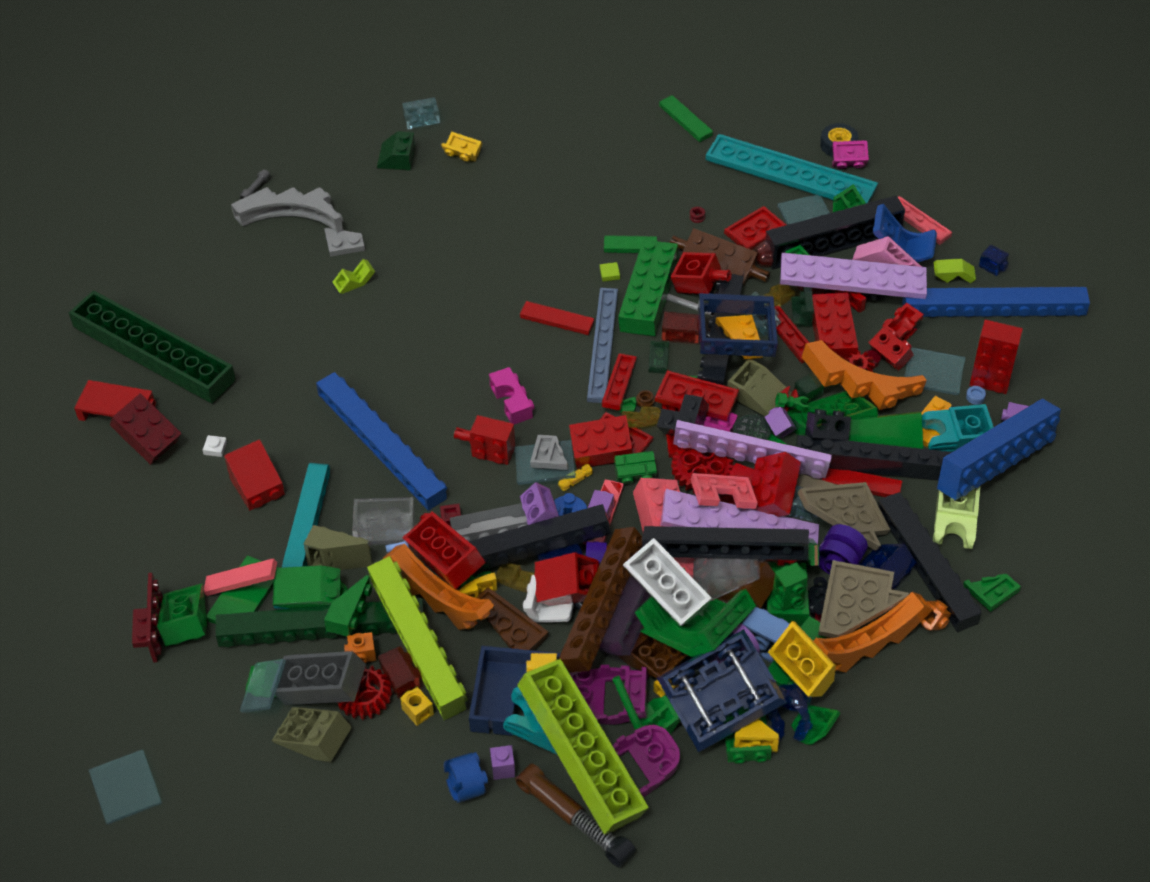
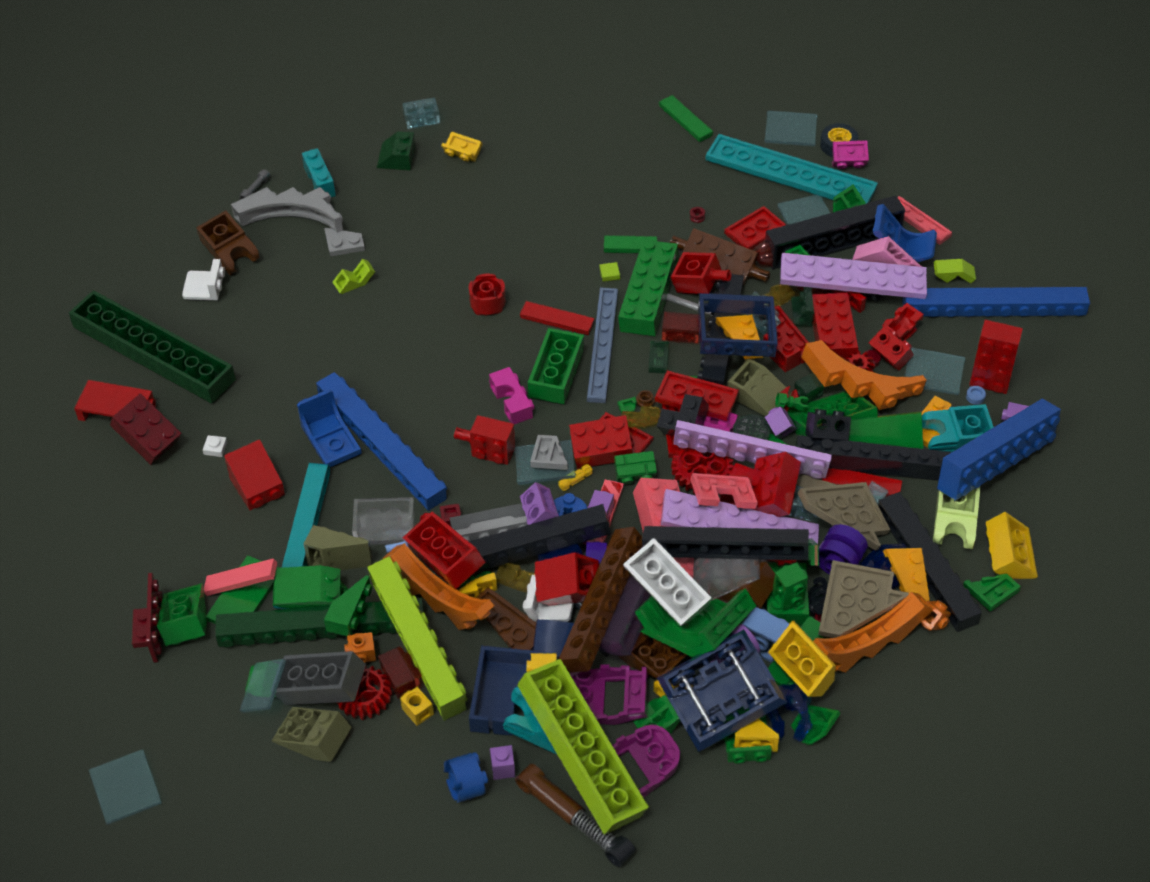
(204, 284): none -> white bracket
(226, 241): none -> reddish brown brick
(317, 170): none -> teal arch
(327, 429): none -> blue bracket
(487, 294): none -> red brick
(551, 635): none -> dark blue slope
(556, 366): none -> green brick
(619, 381): red tile -> none
(627, 702): green bar -> none
(787, 352): none -> red brick
(791, 128): none -> clear light blue piece
(877, 491): none -> clear light blue tile
(909, 569): none -> light orange wing
(994, 260): clear blue brick -> none
(1011, 547): none -> yellow slope

